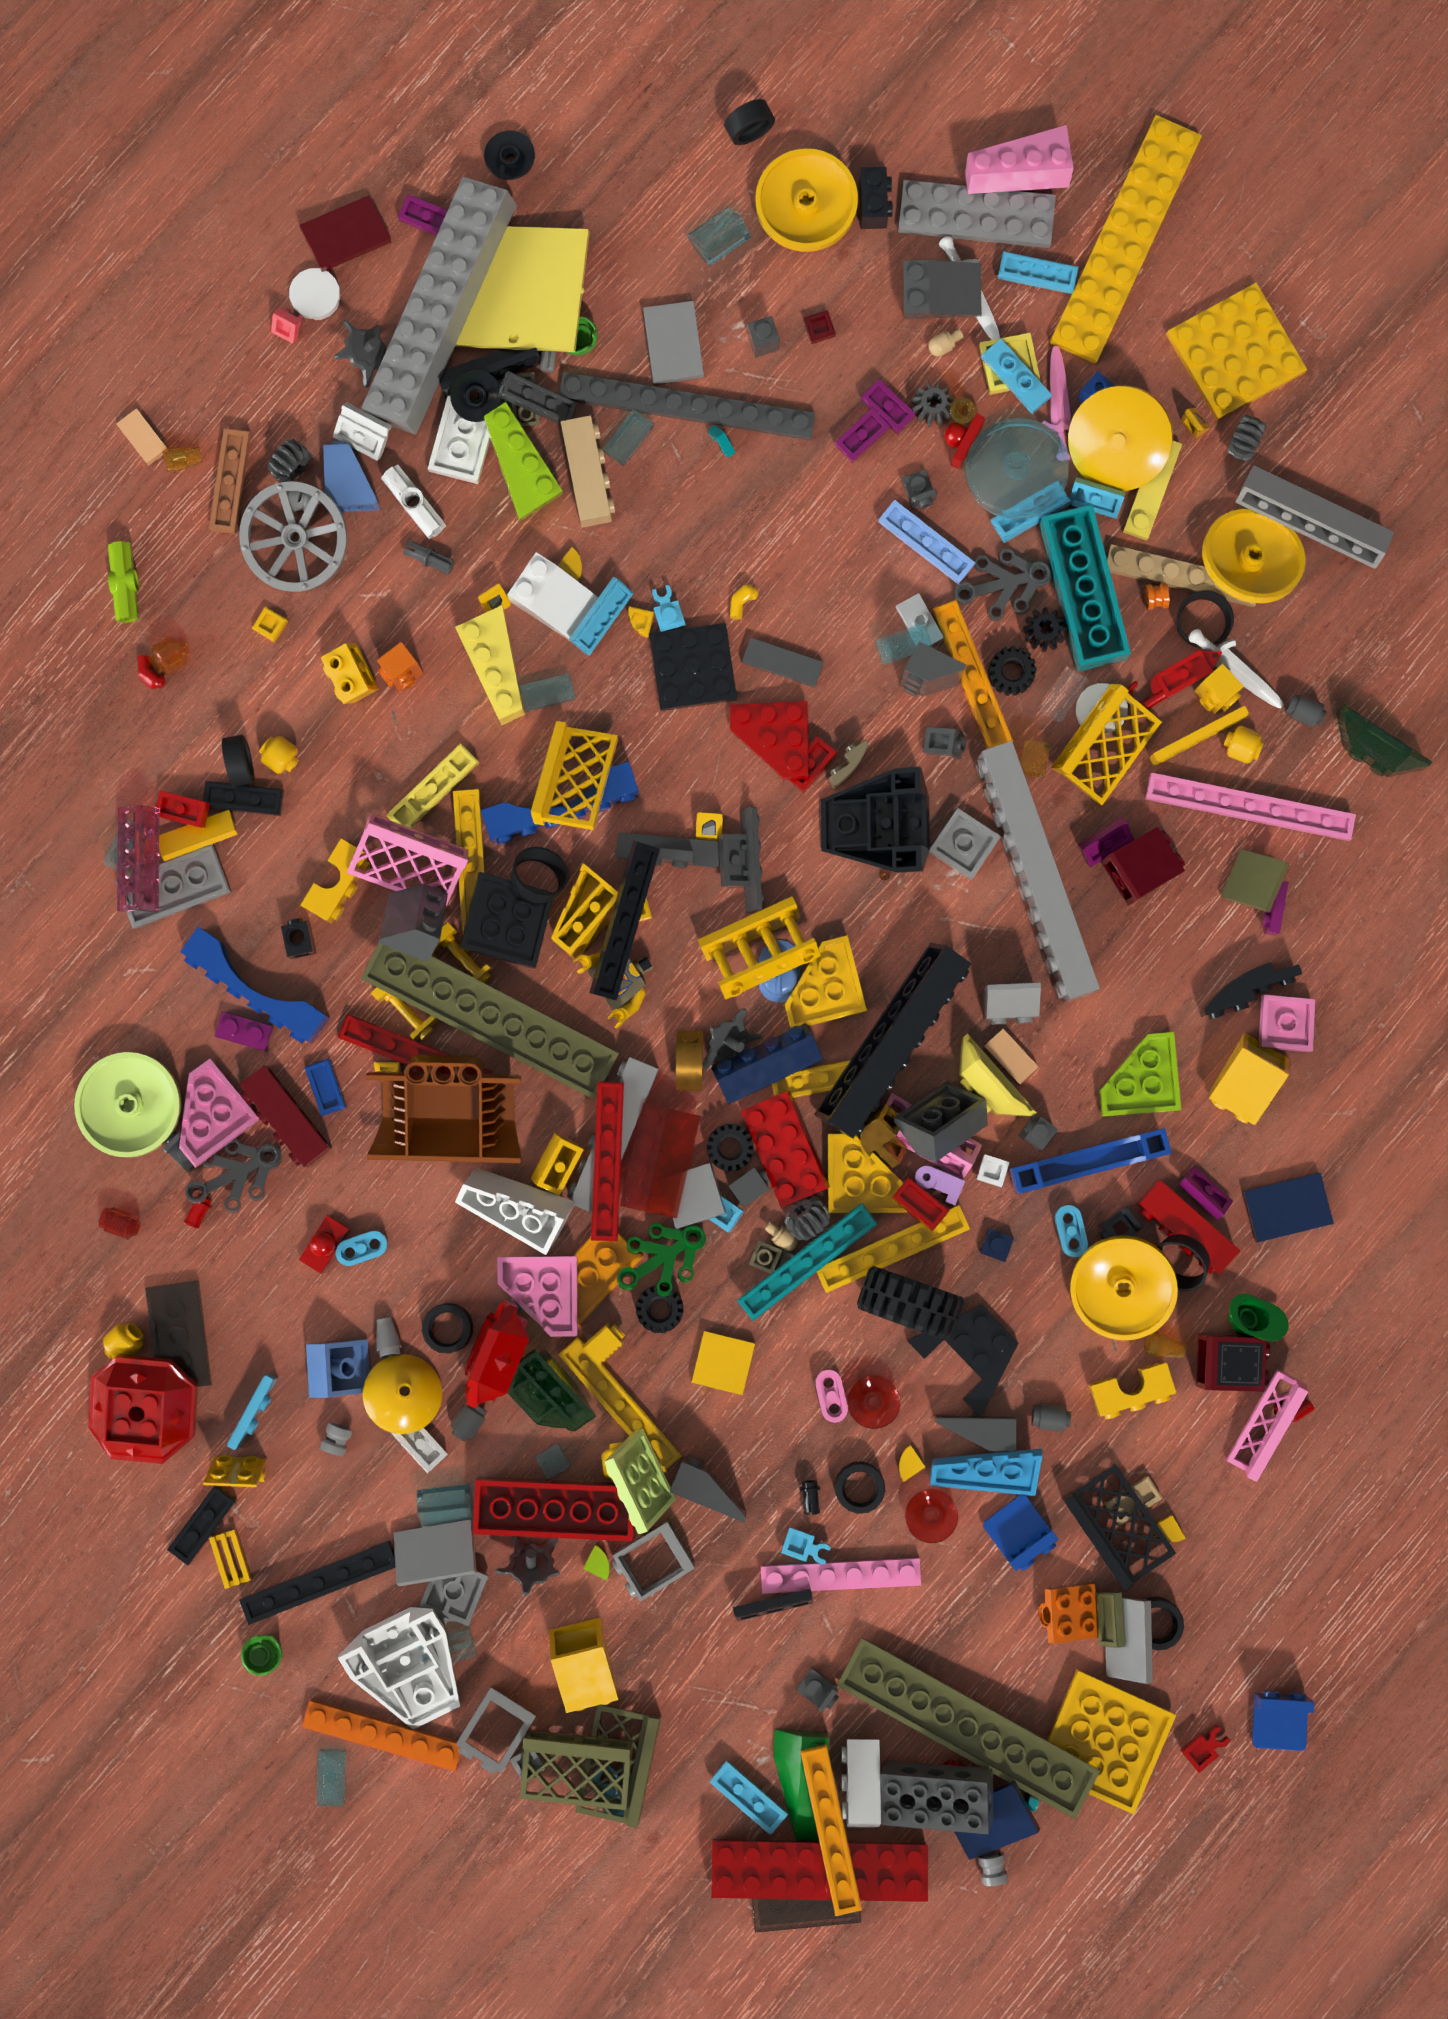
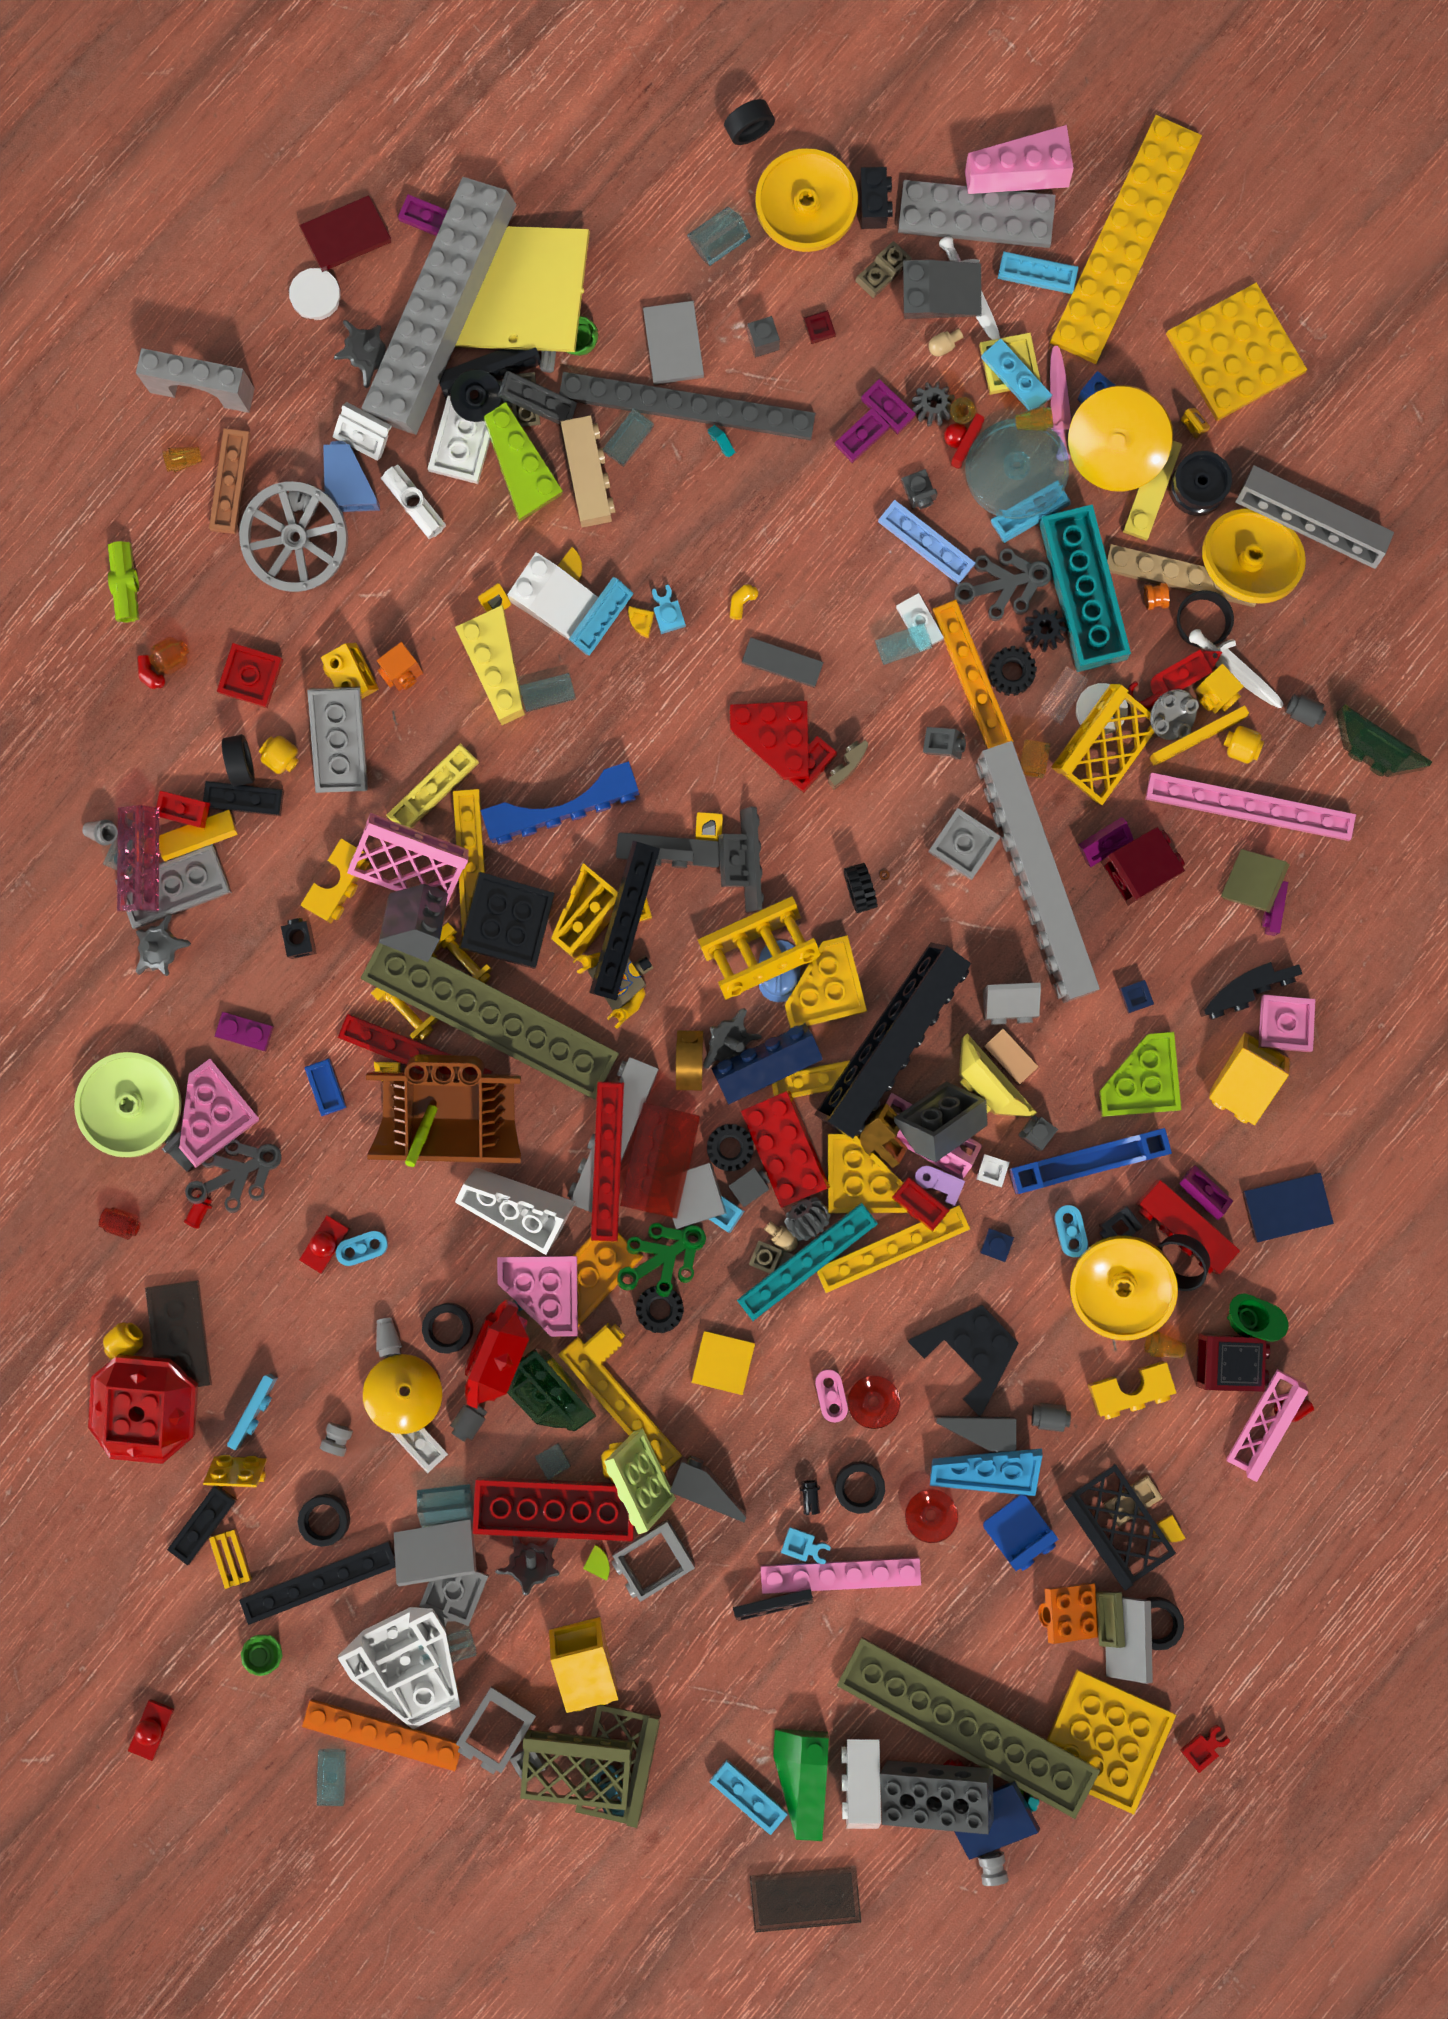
(101, 831): none -> light grey cone
(142, 437): light nougat tile -> none
(151, 1730): none -> red tile
(158, 947): none -> dark grey piece
(165, 371): none -> light grey arch
(211, 954): blue arch -> none
(249, 675): none -> red plate
(270, 624): yellow tile -> none
(285, 1116): dark red brick -> none
(286, 325): coral tile -> none
(289, 461): dark grey gear -> none
(306, 1531): none -> black tyre
(337, 739): none -> light grey tile
(337, 1368): medium blue slope -> none
(421, 1136): none -> lime piece
(429, 557): dark grey axle -> none
(507, 145): black dish -> none
(548, 858): black tyre -> none
(552, 771): yellow fence -> none
(557, 1164): yellow brick -> none
(693, 667): black plate -> none
(798, 1870): red brick -> none
(818, 1690): dark grey bracket -> none
(831, 1830): light orange tile -> none
(860, 888): none -> black tyre
(880, 821): black wedge -> none
(883, 269): none -> dark tan slope
(909, 1463): yellow tile -> none
(910, 1303): black tyre -> none
(930, 672): dark grey slope -> none
(1035, 419): none -> clear yellow cone
(1104, 499): medium azure plate -> none
(1136, 996): none -> dark blue plate
(1174, 714): none -> light grey dish
(1201, 468): none -> black wheel
(1246, 438): dark grey gear -> none
(1281, 1720): blue bracket -> none

